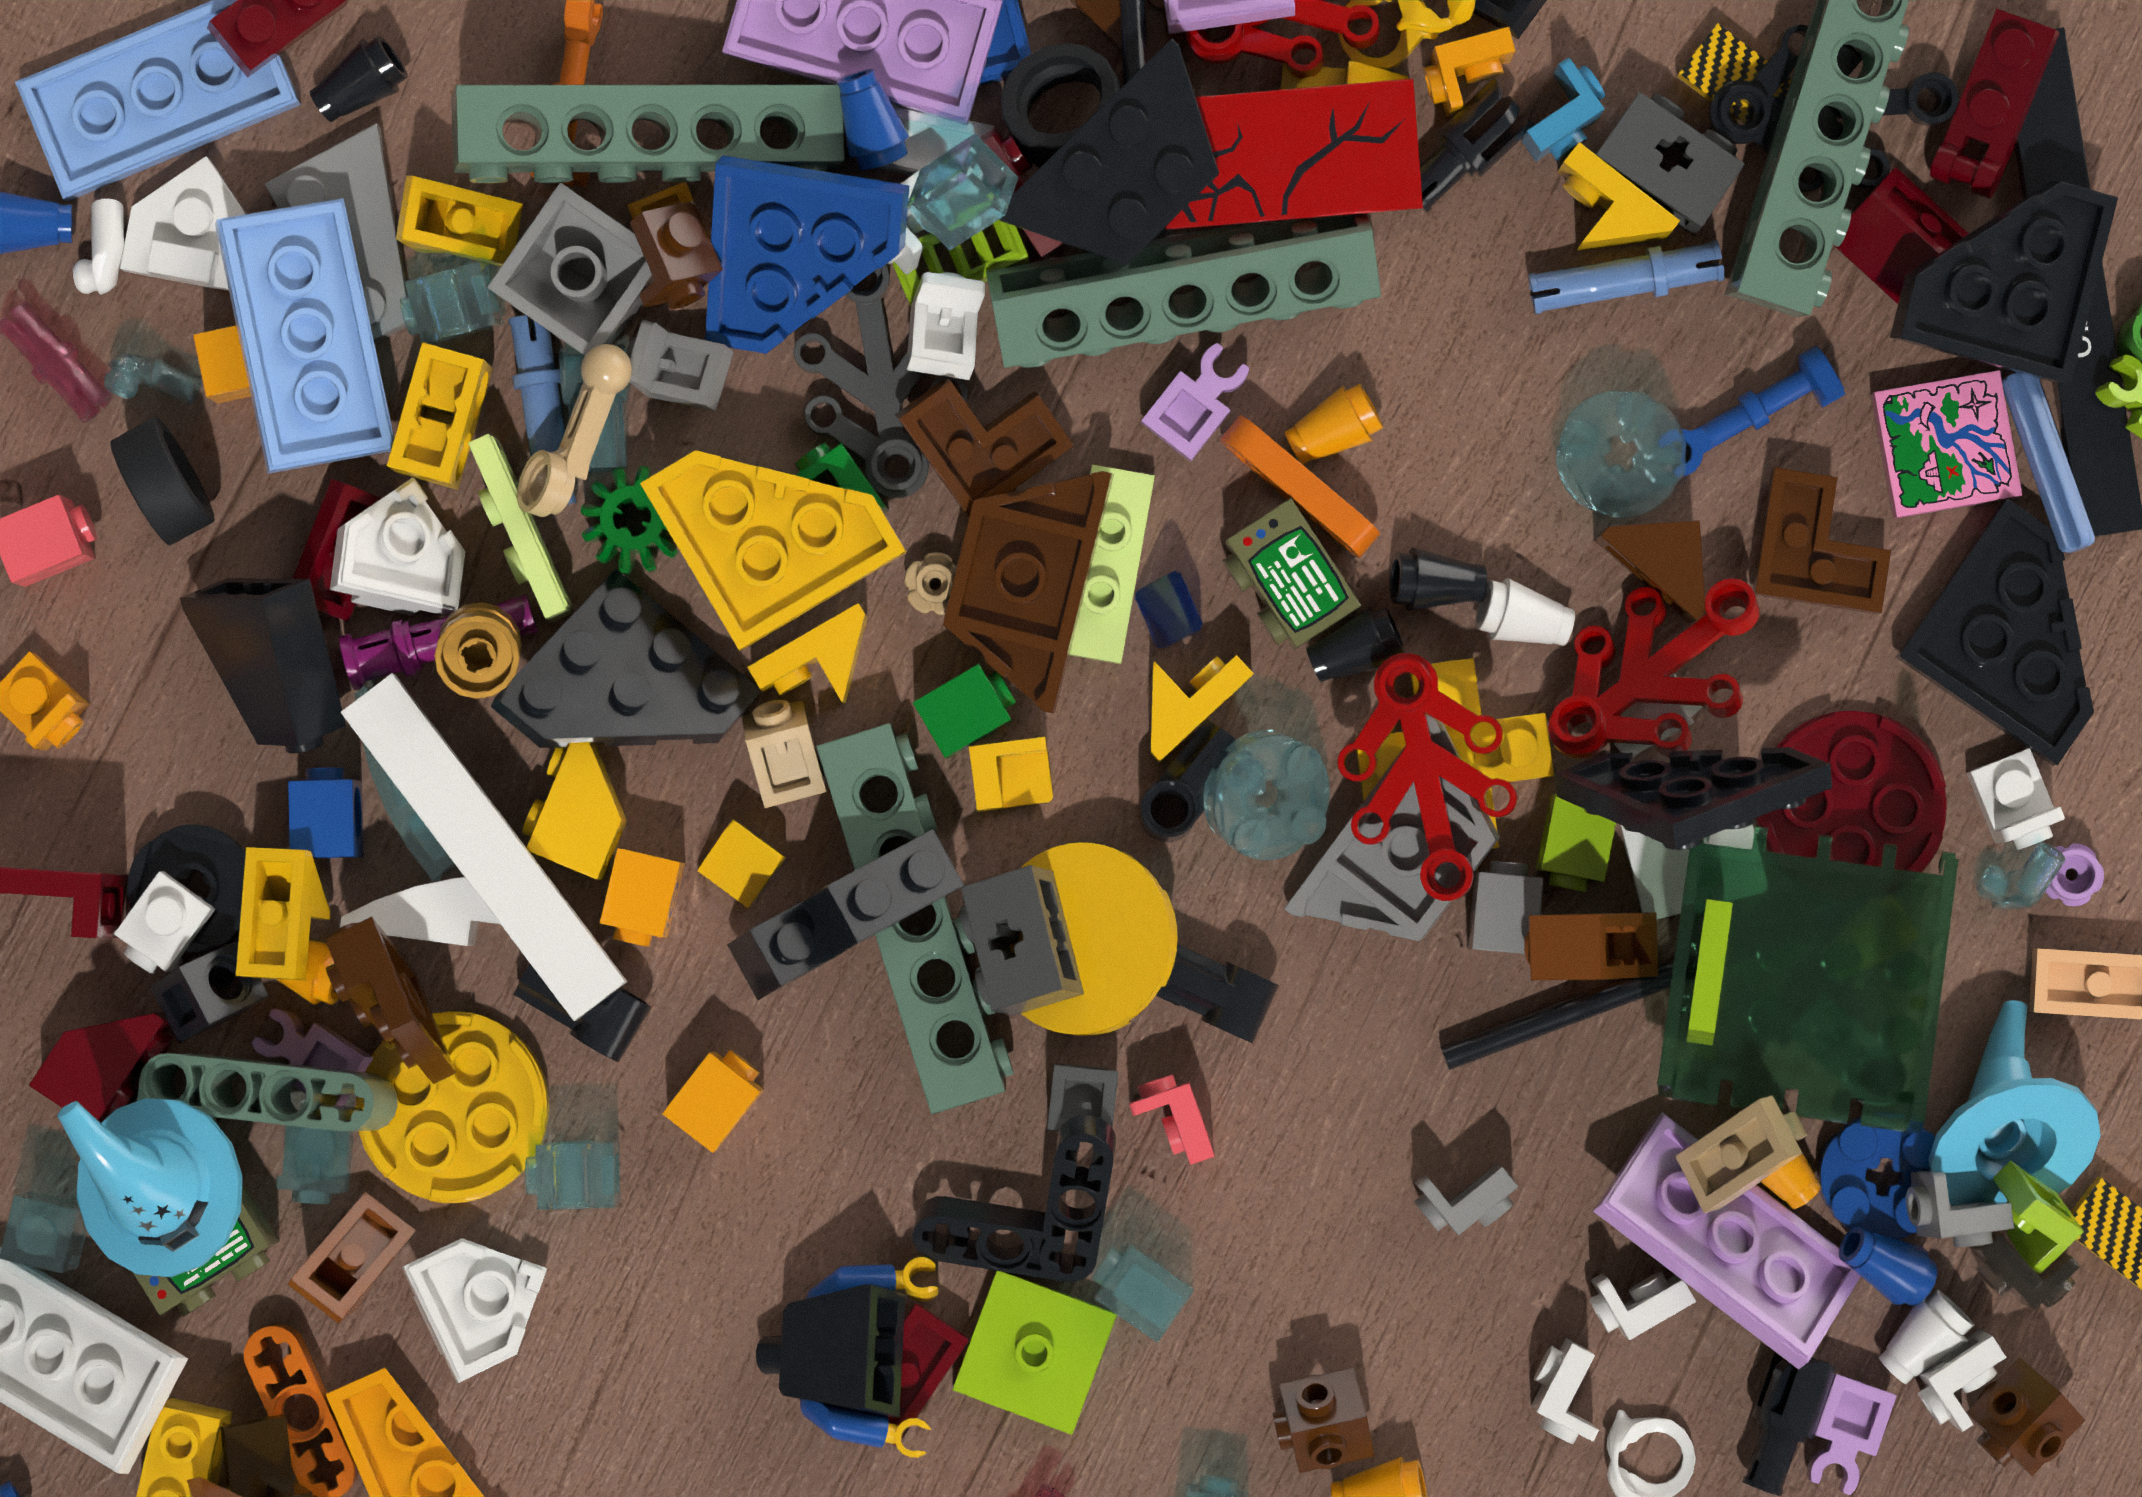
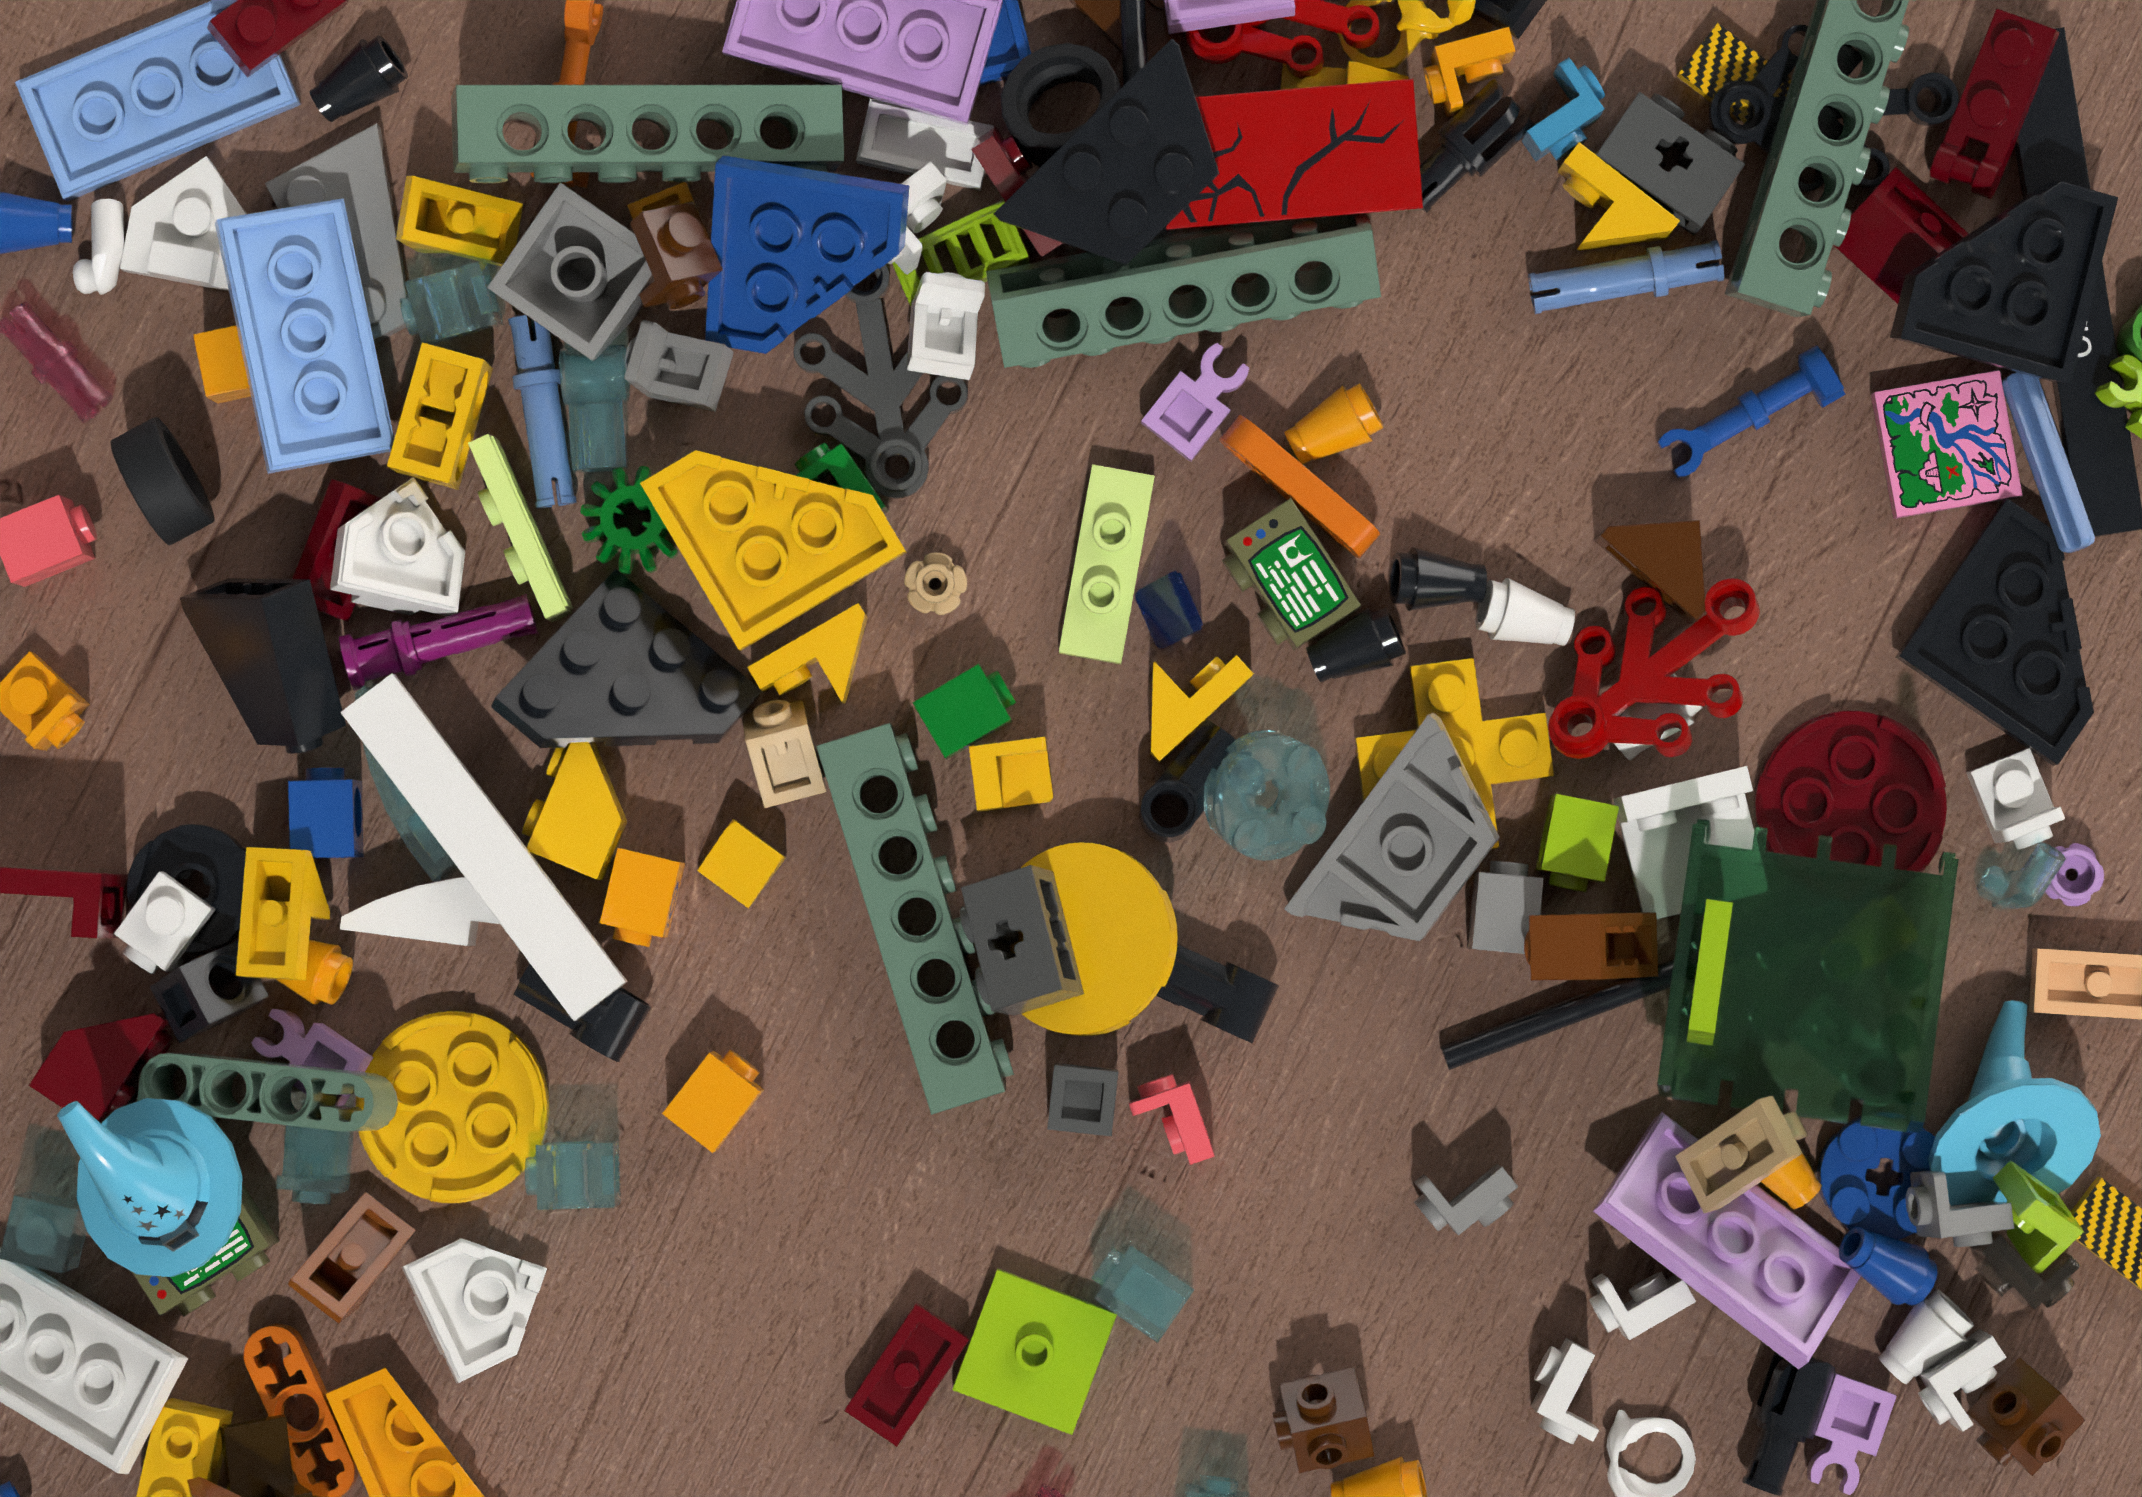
(155, 373): clear light blue arm -> none
(387, 995): reddish brown plate -> none
(478, 650): pearl gold wheel -> none
(550, 476): tan piece -> none
(845, 914): black arch -> none
(846, 1352): black torso -> none
(870, 121): blue cone -> none
(962, 192): clear light blue brick -> none
(977, 459): reddish brown plate -> none
(1027, 579): reddish brown wing -> none
(1040, 1231): black beam -> none
(1423, 764): red plant -> none
(1586, 441): clear light blue plate -> none
(1693, 792): black plate -> none
(1800, 561): reddish brown plate -> none

